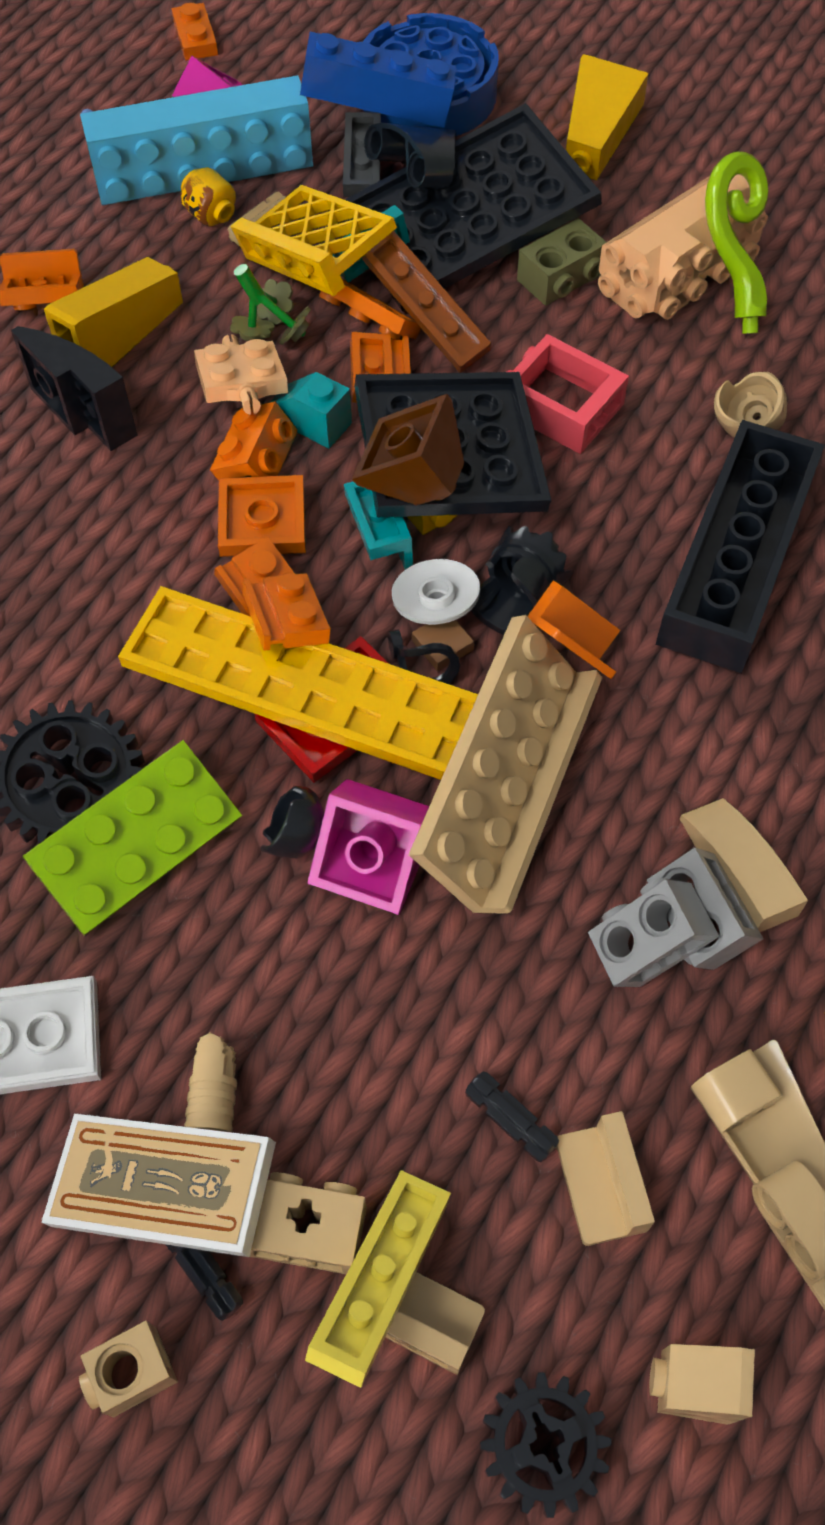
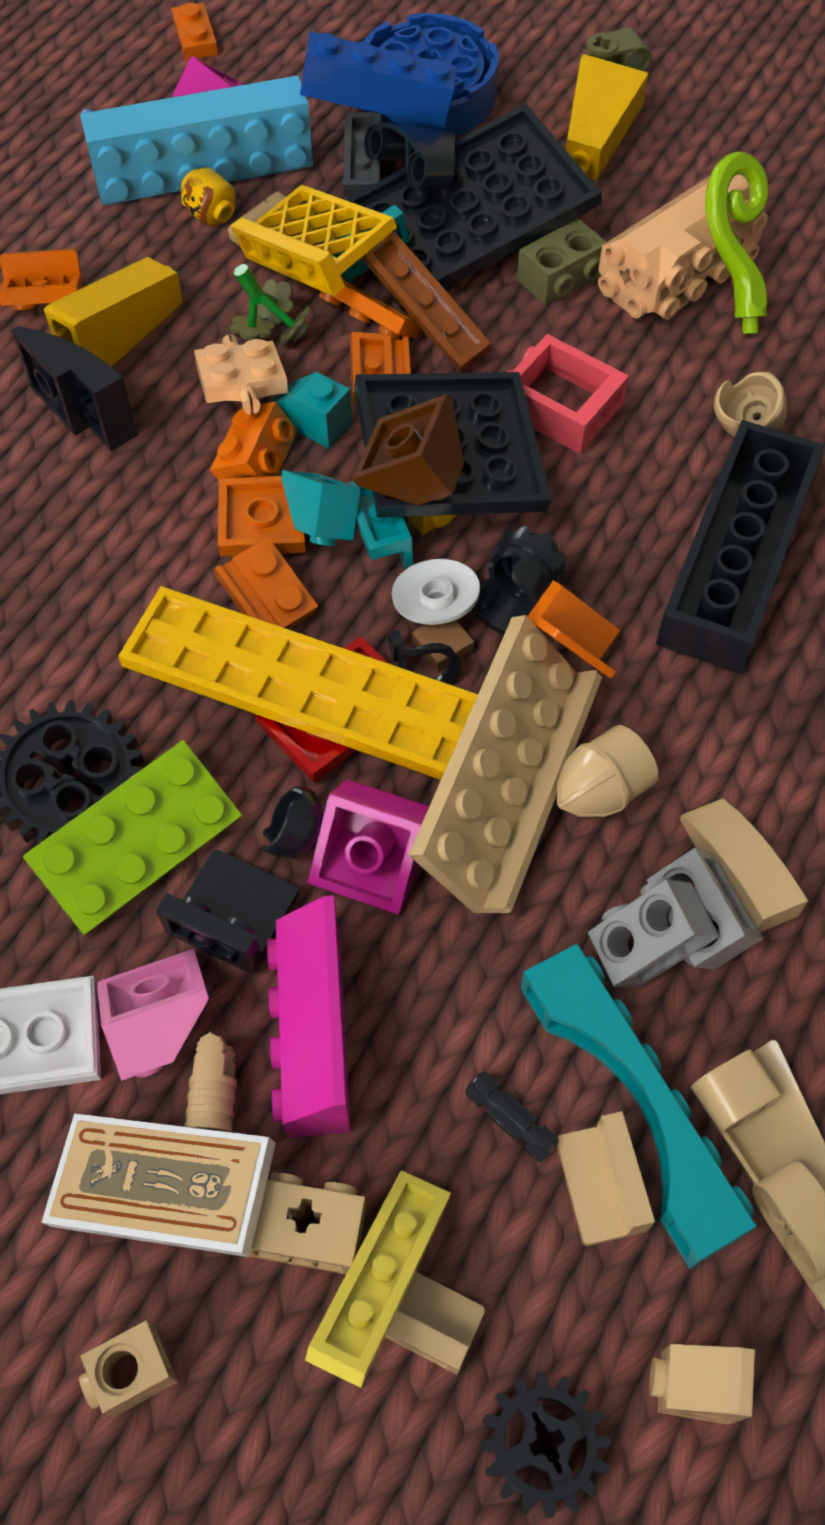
(151, 1012): none -> bright pink slope
(209, 1280): black axle -> none
(229, 910): none -> black bracket
(286, 611): orange plate -> none
(311, 1022): none -> dark pink slope
(321, 506): none -> teal slope
(606, 774): none -> tan helmet
(620, 47): none -> olive piece
(696, 1198): none -> teal arch

